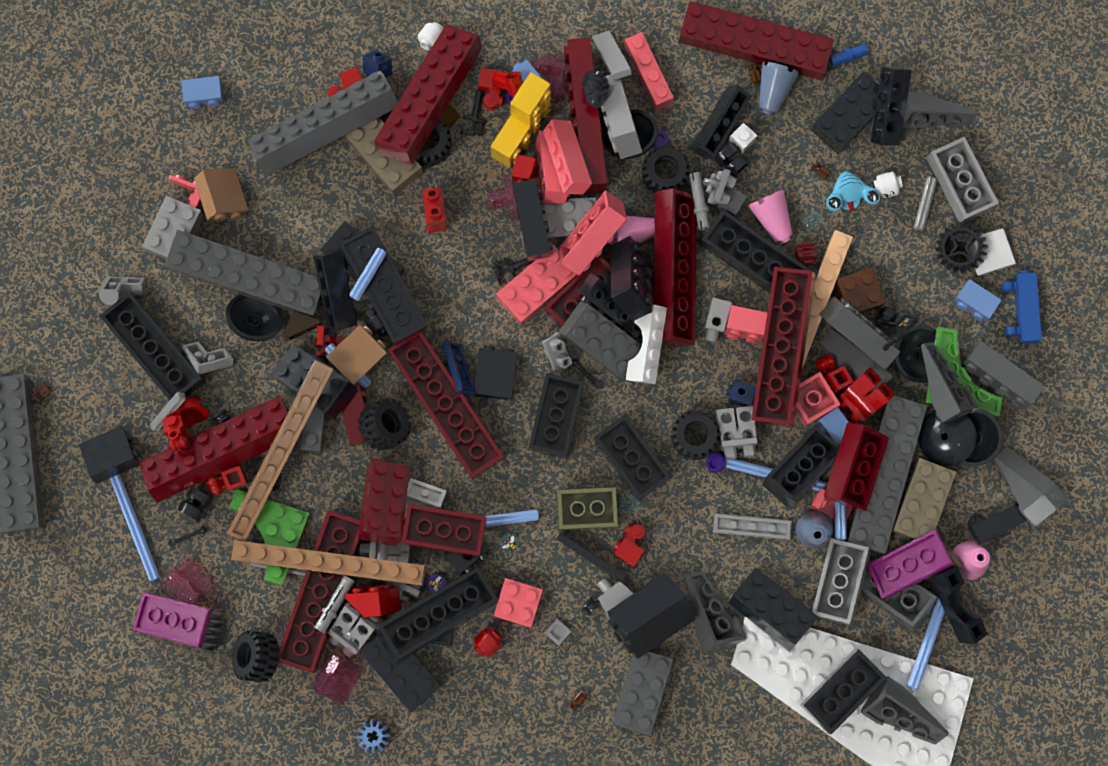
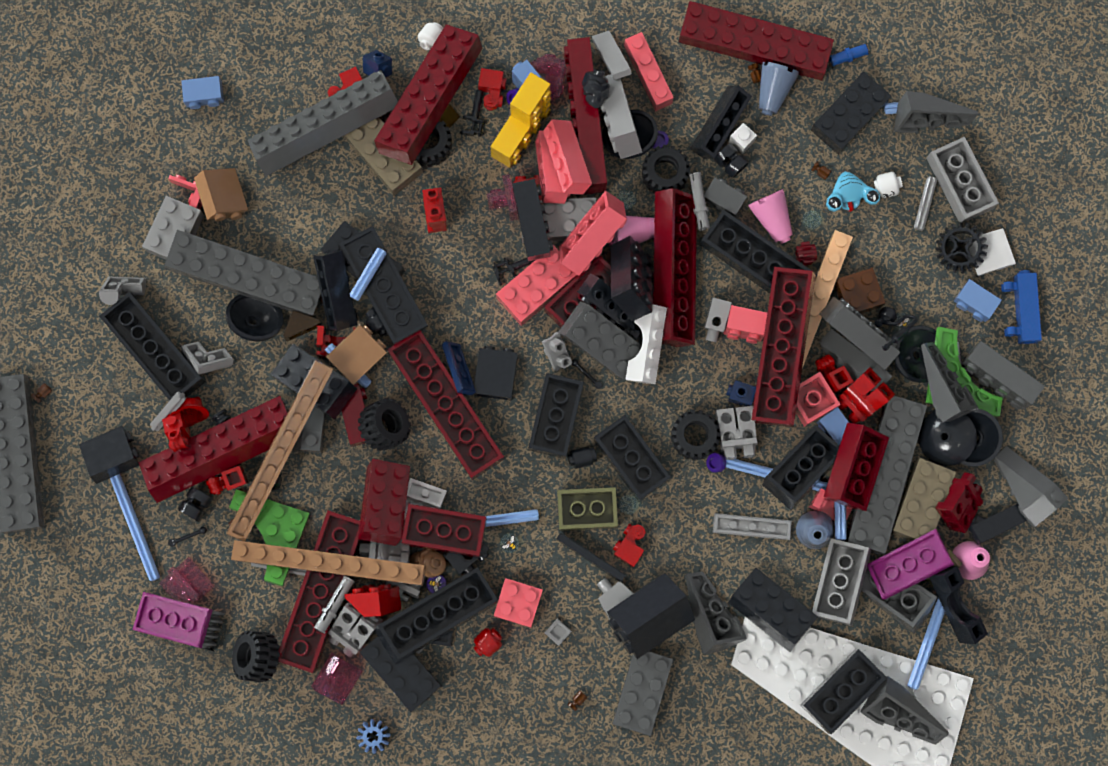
(433, 560): none -> medium nougat head
(508, 81): red piece -> none
(524, 168): red brick -> none
(582, 457): none -> black brick
(590, 605): black bush -> none
(716, 186): light grey hips -> none
(891, 106): black brick -> none
(961, 503): none -> dark red hips

